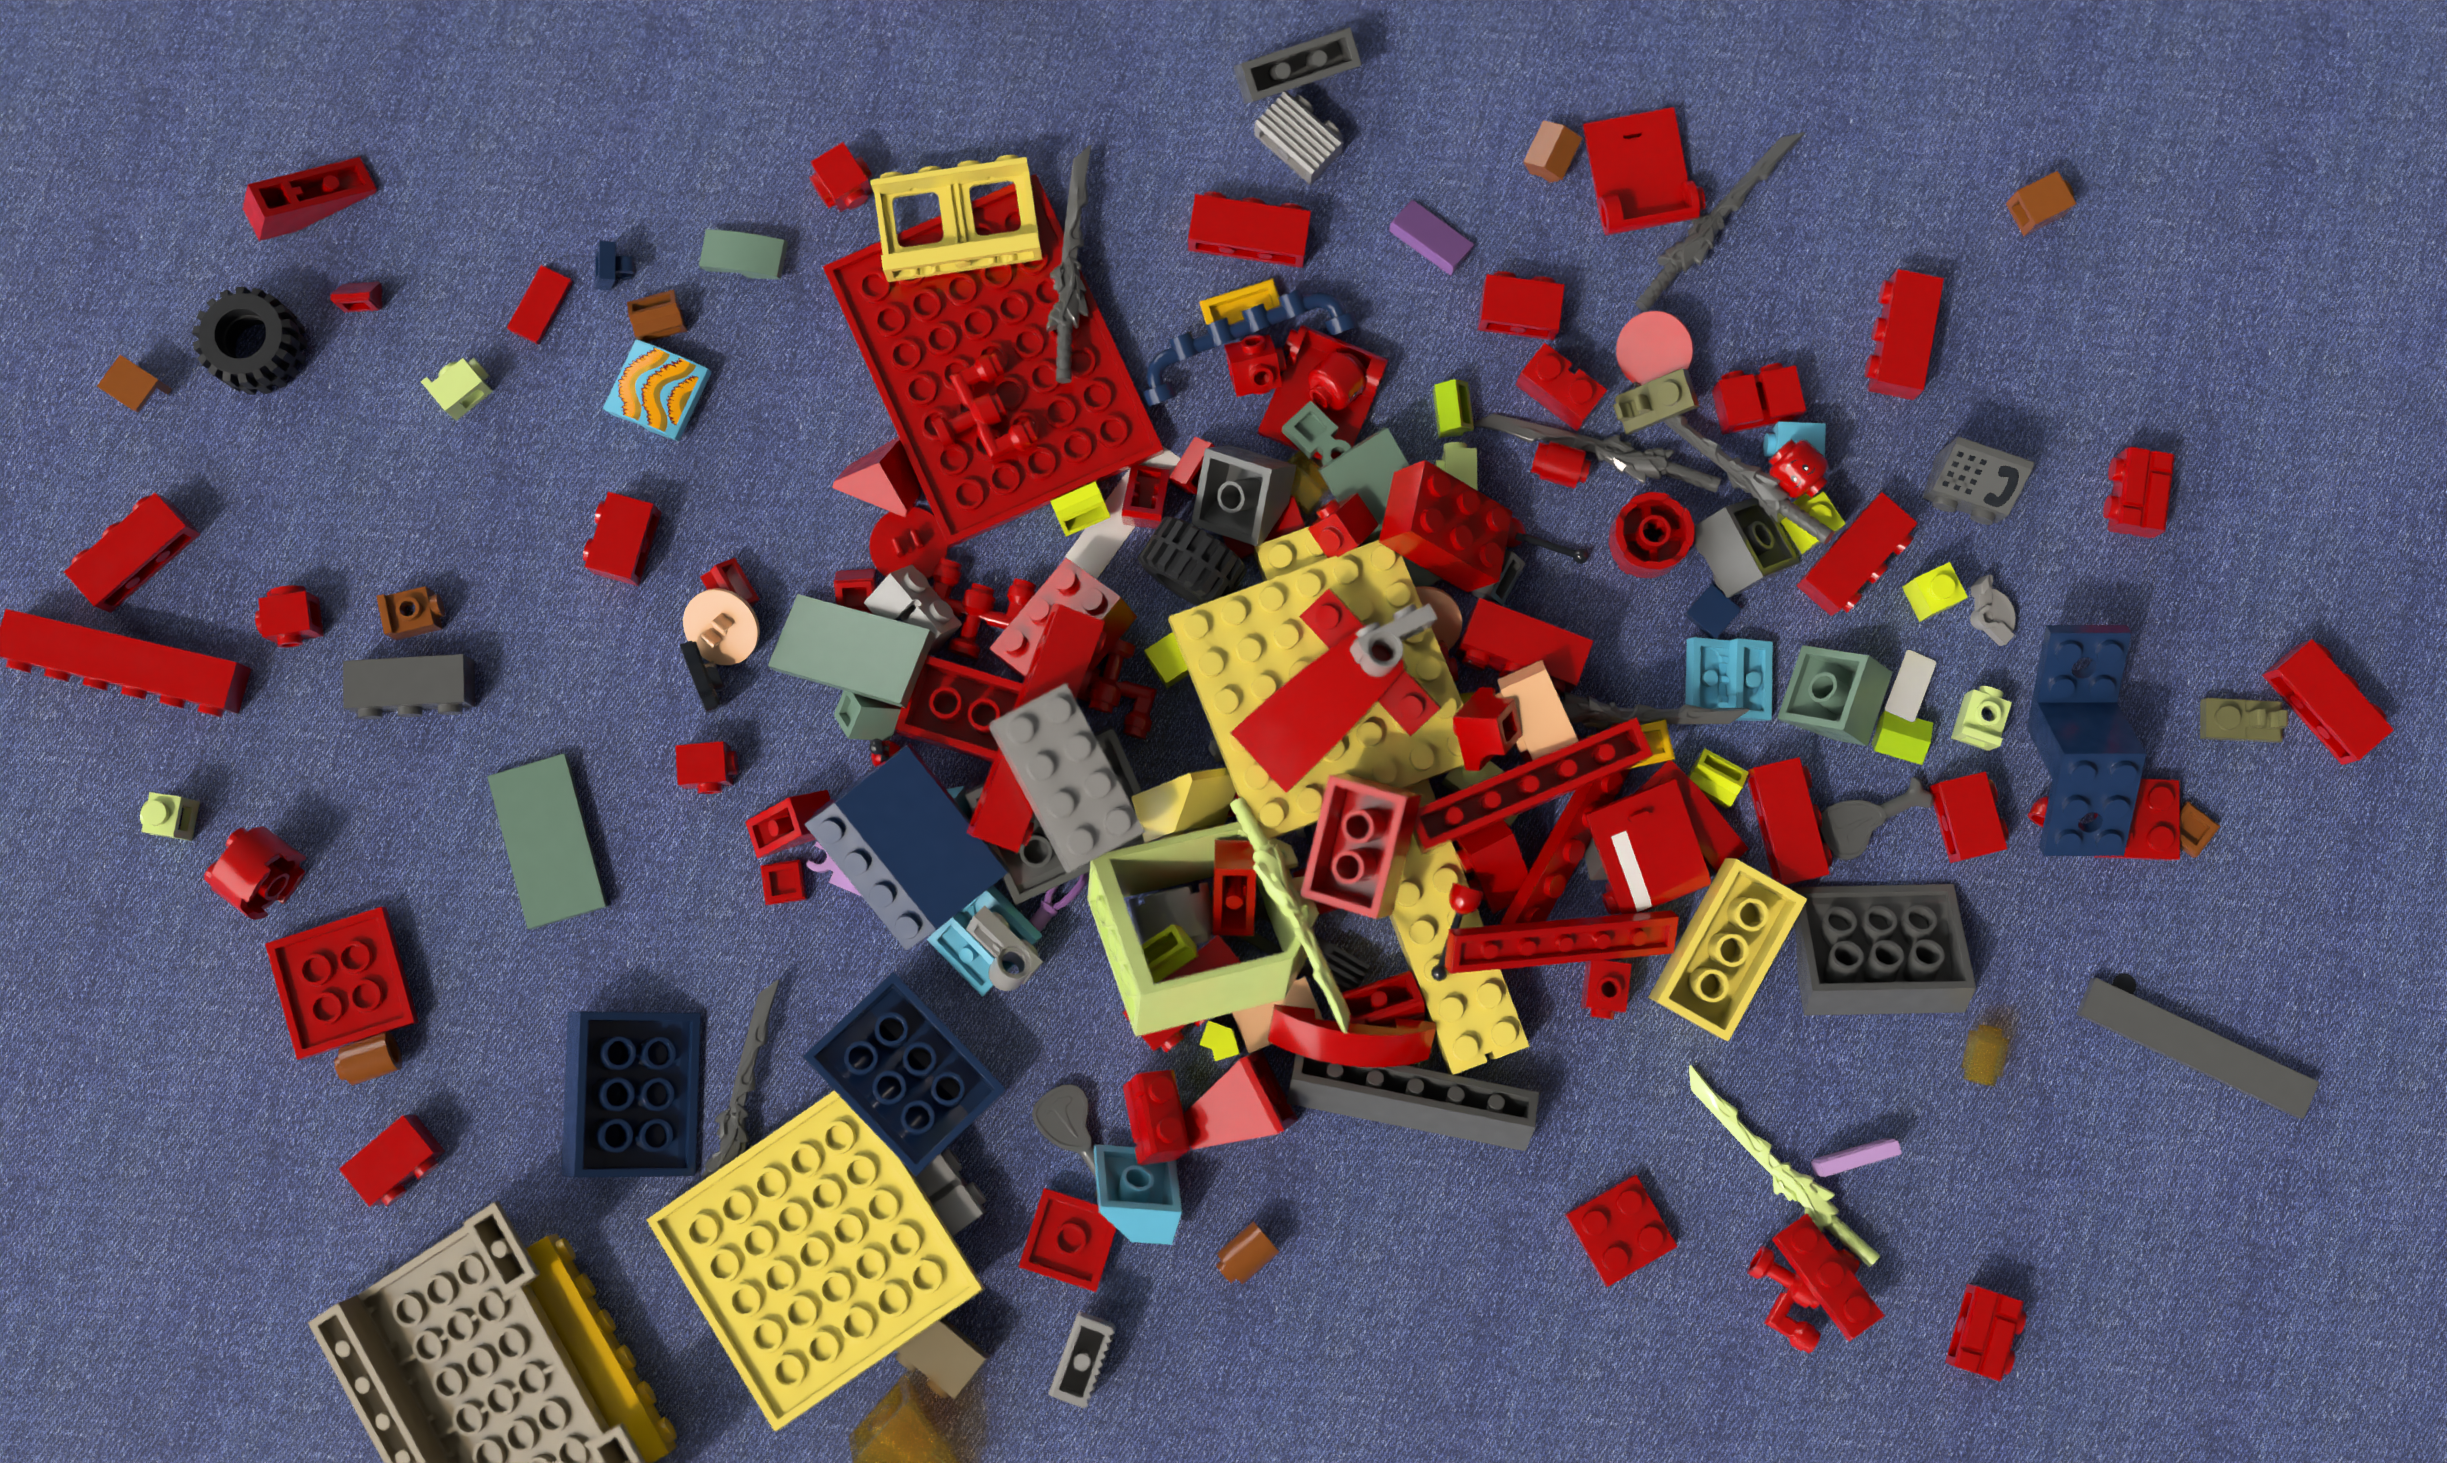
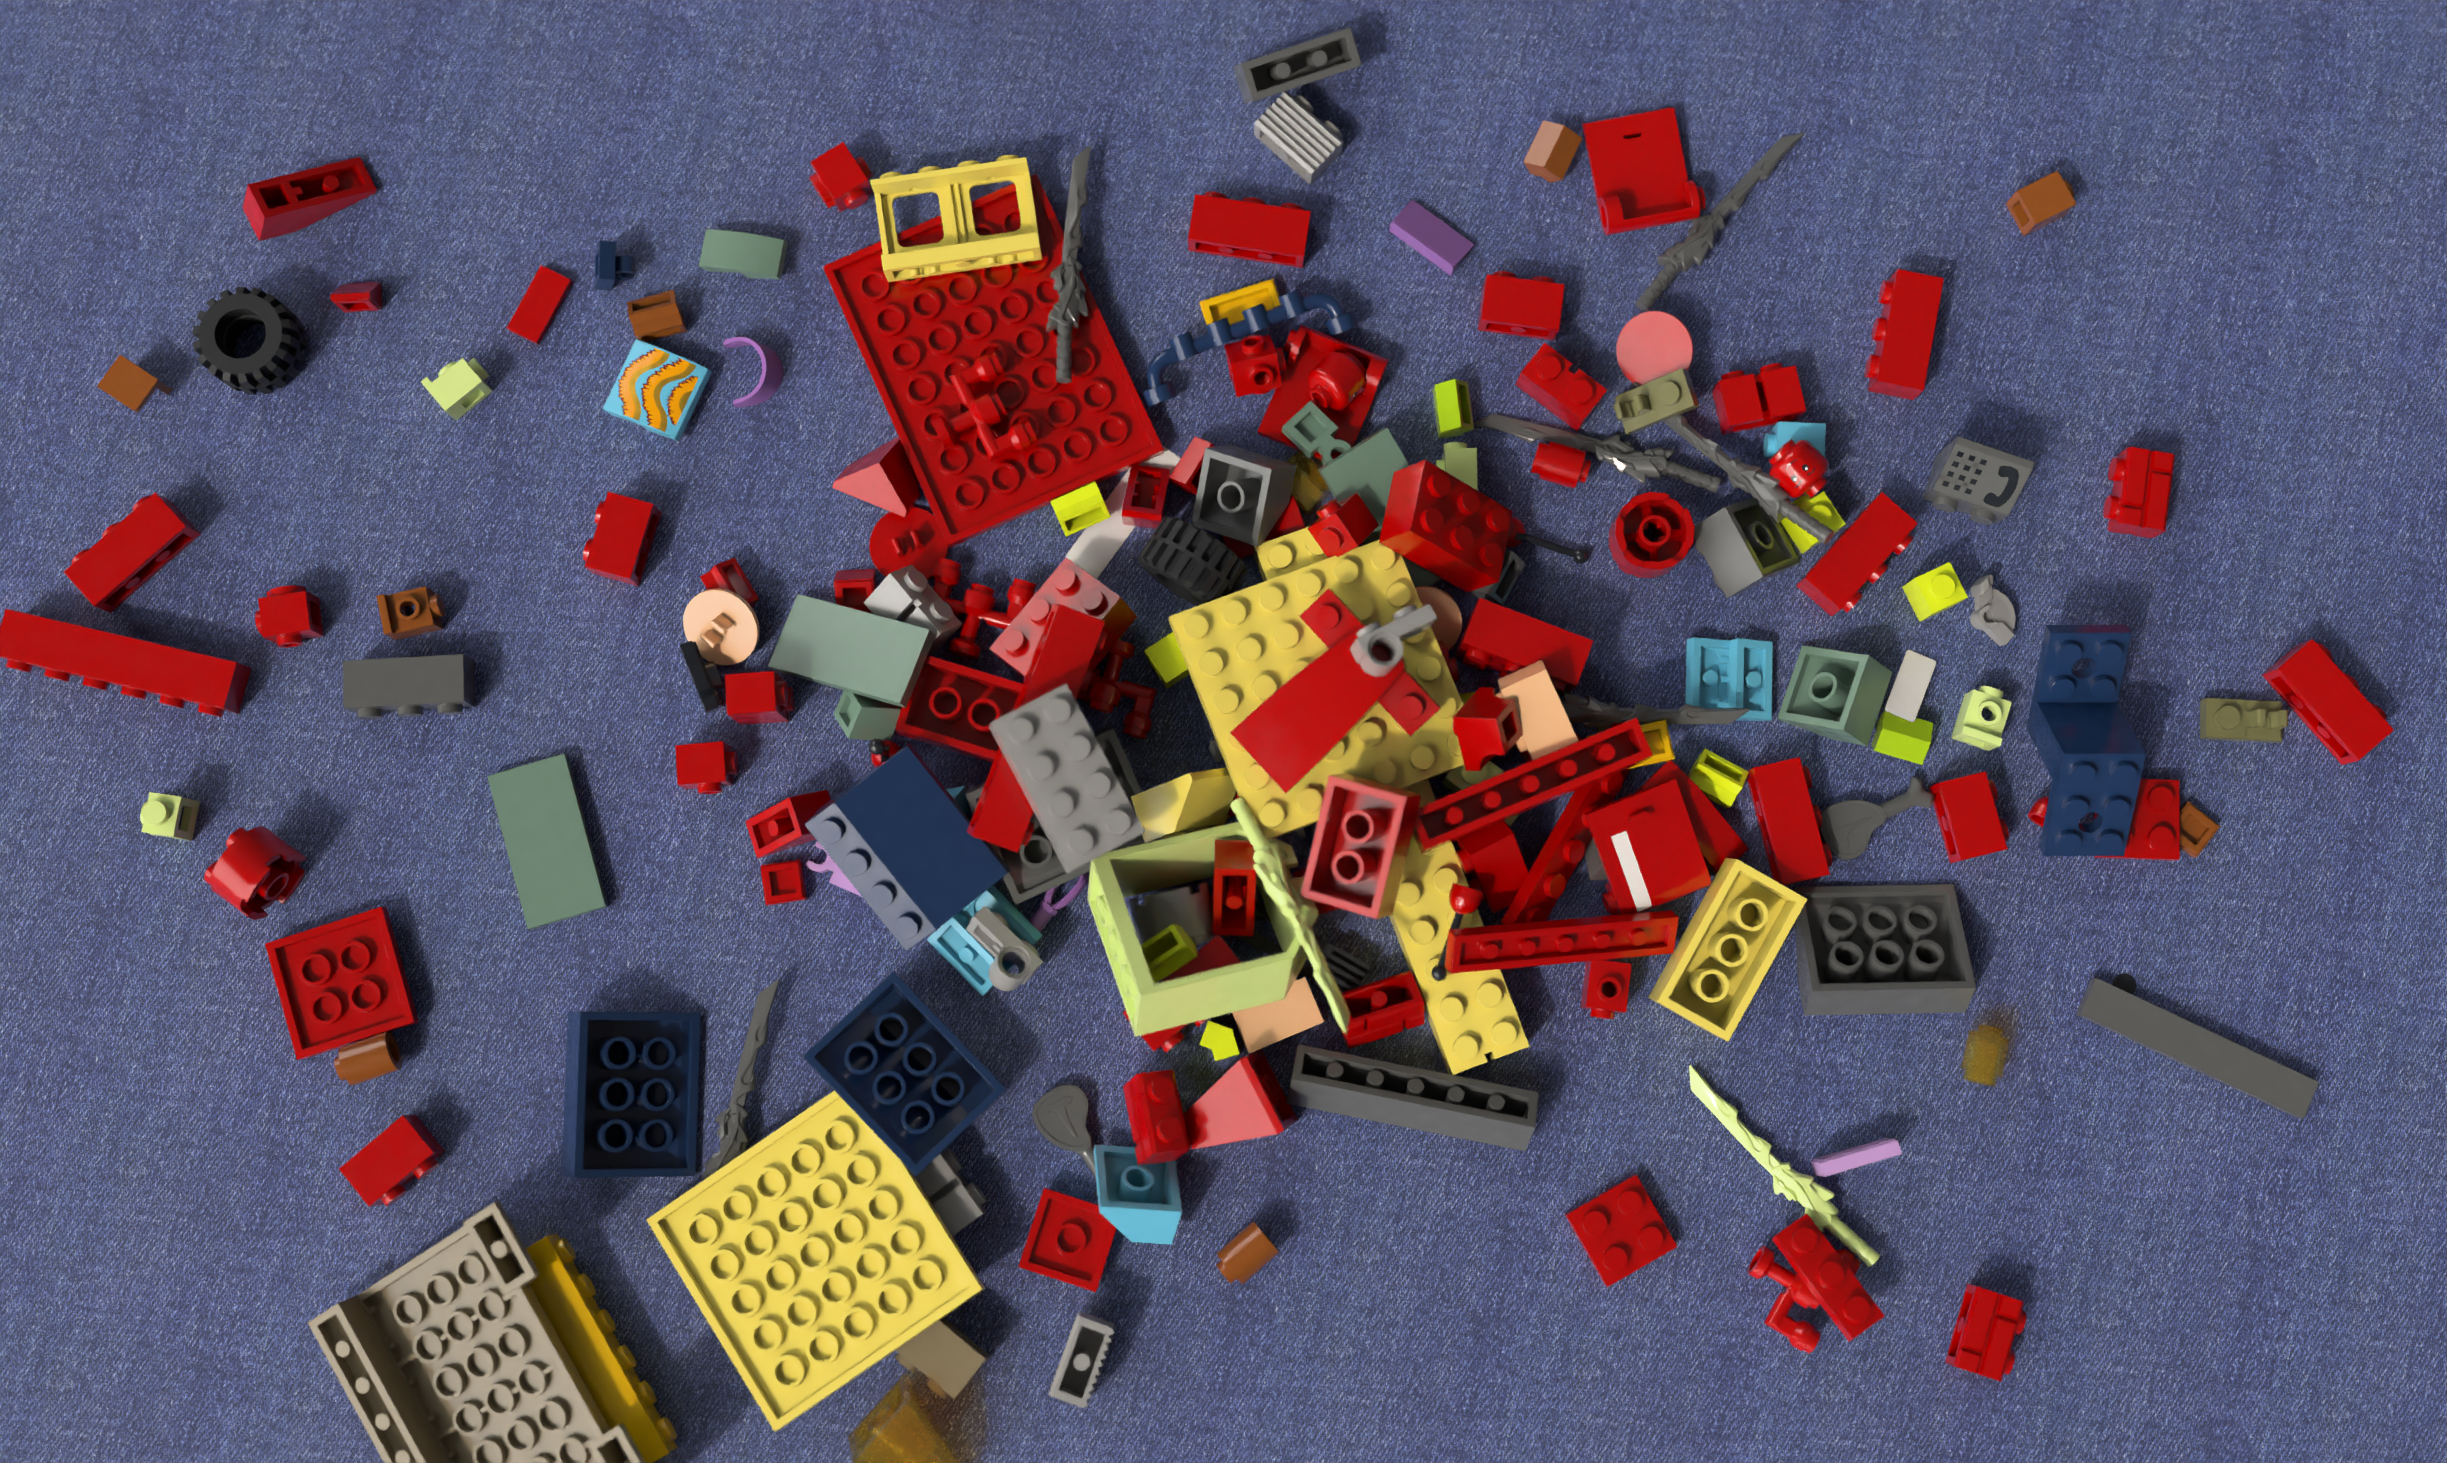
(758, 698): none -> red brick
(771, 372): none -> medium lavender helmet
(1360, 1046): red slope -> none
(1712, 612): dark blue tile -> none

